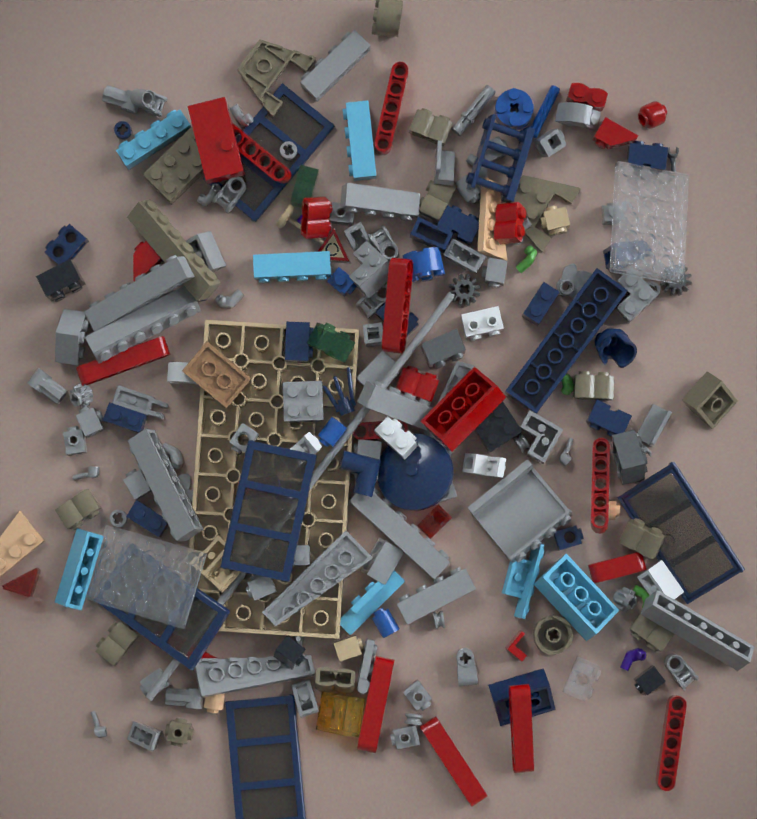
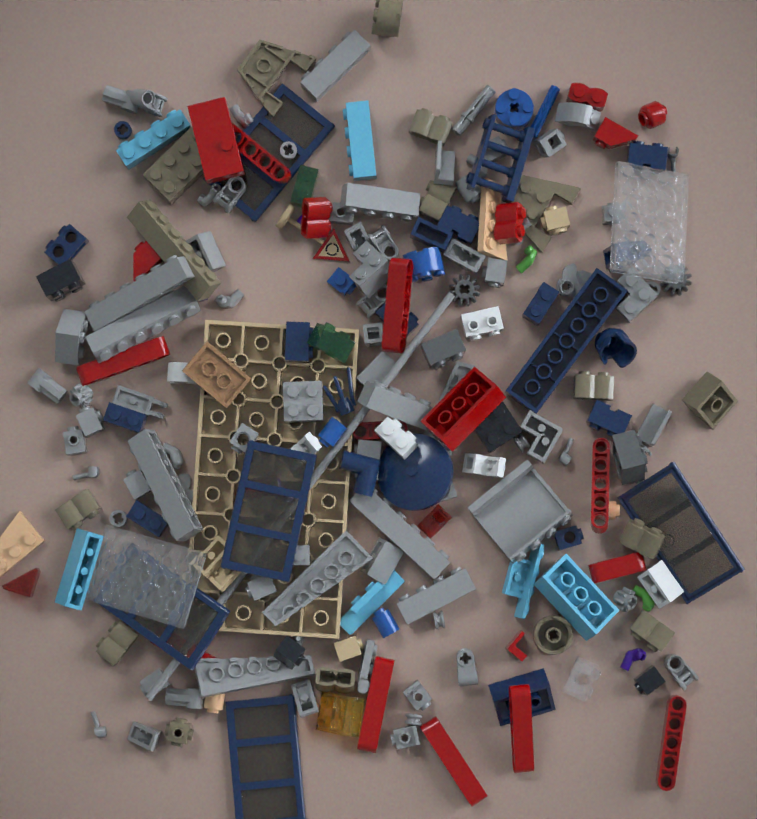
(292, 265): medium azure brick -> none
(391, 99): red beam -> none
(417, 384): red brick -> none
(568, 385): bright green arm -> none
(697, 630): light grey brick -> none

